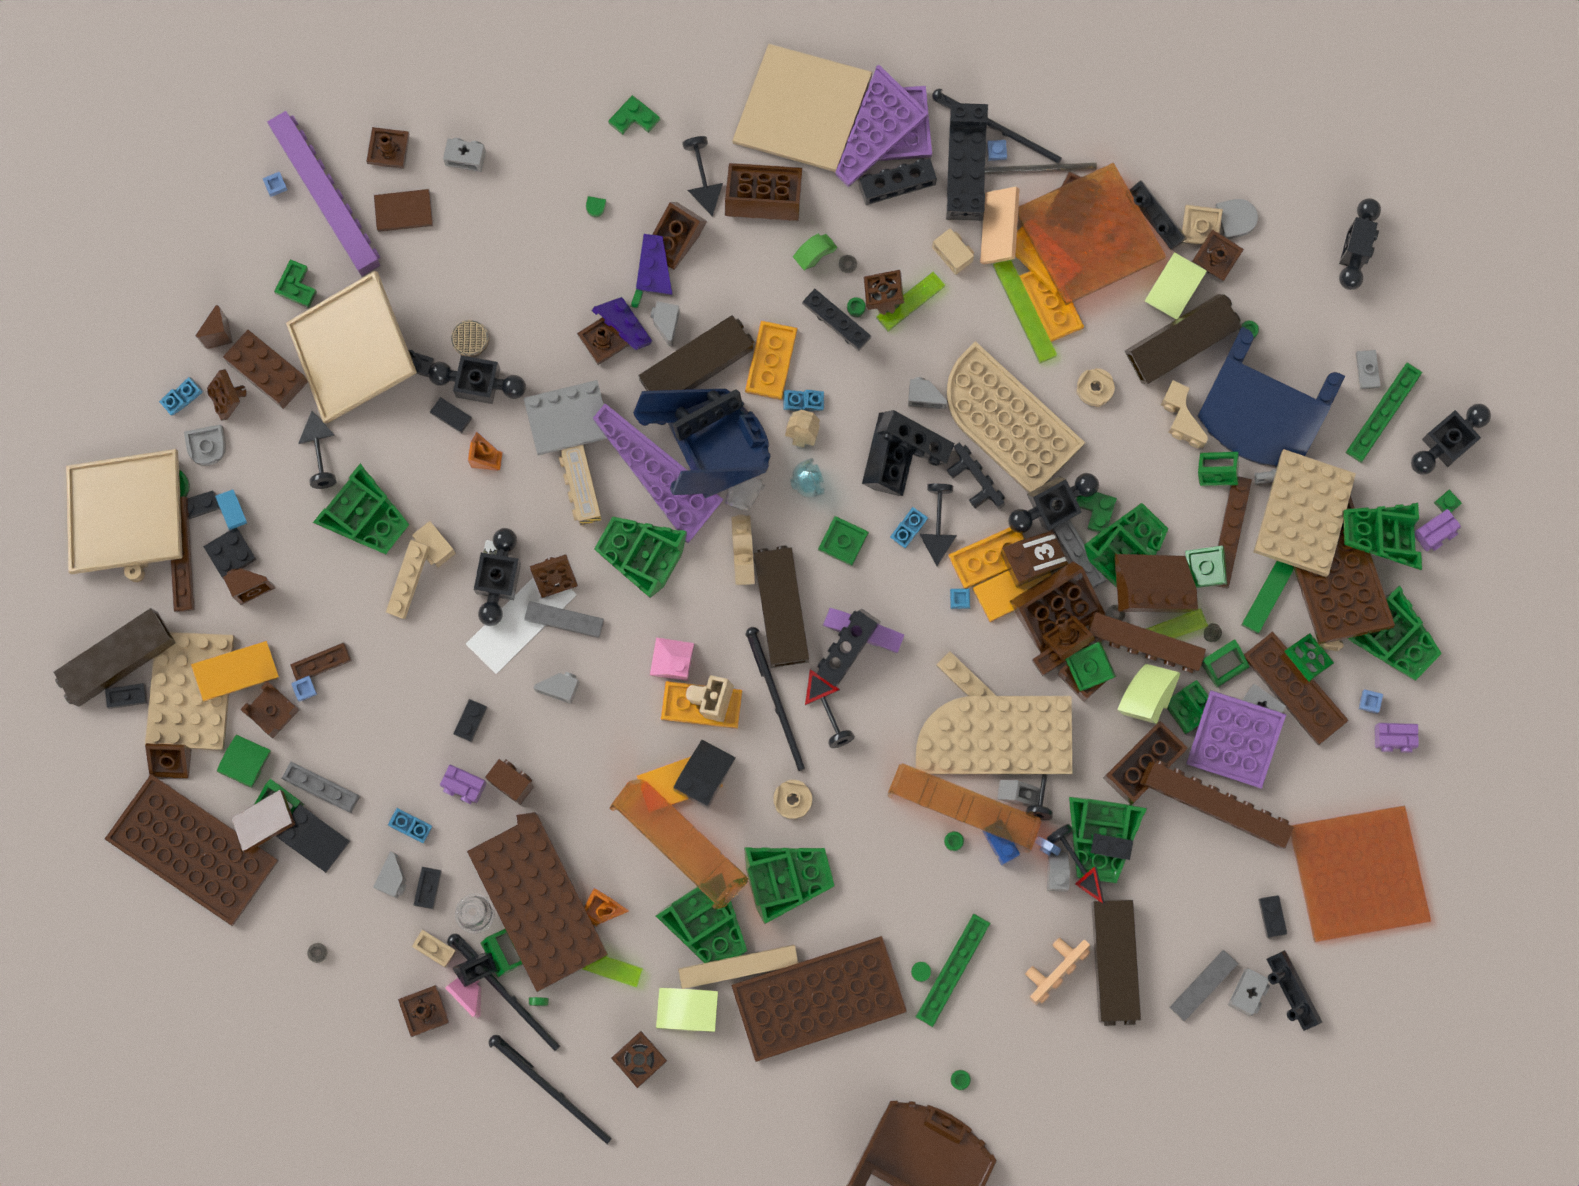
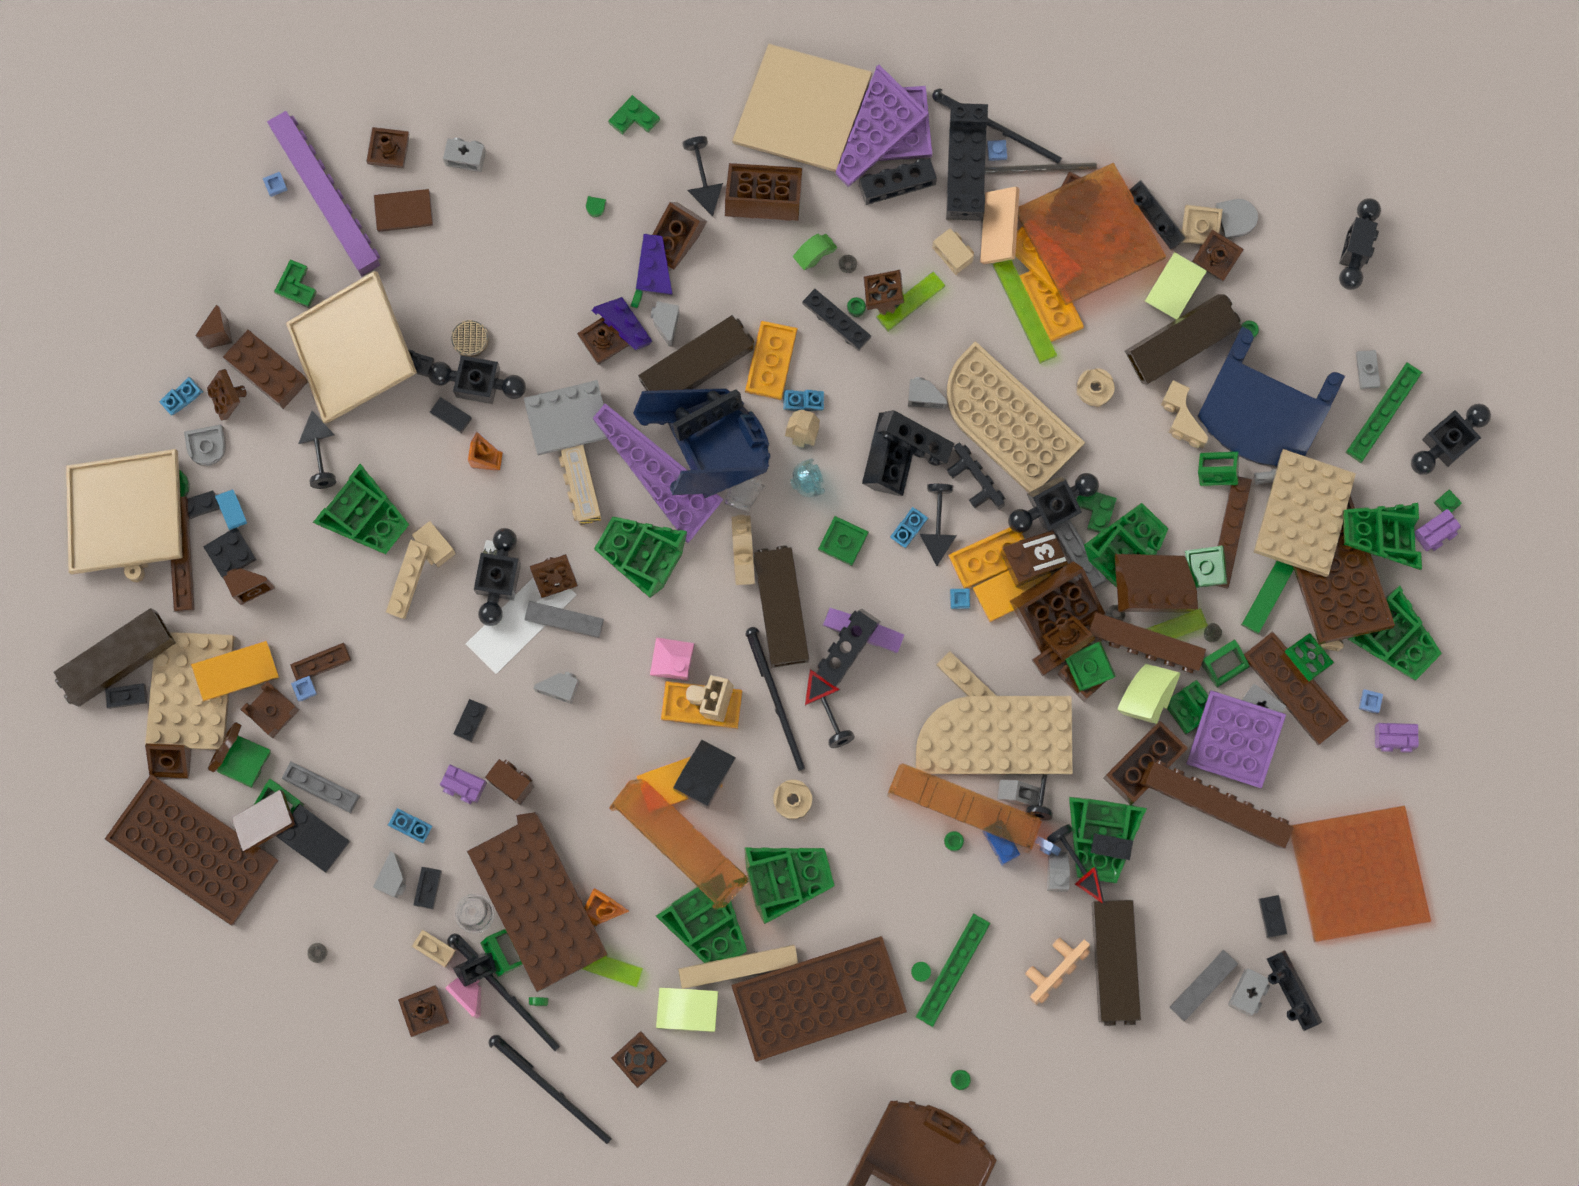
(219, 755): none -> reddish brown tile

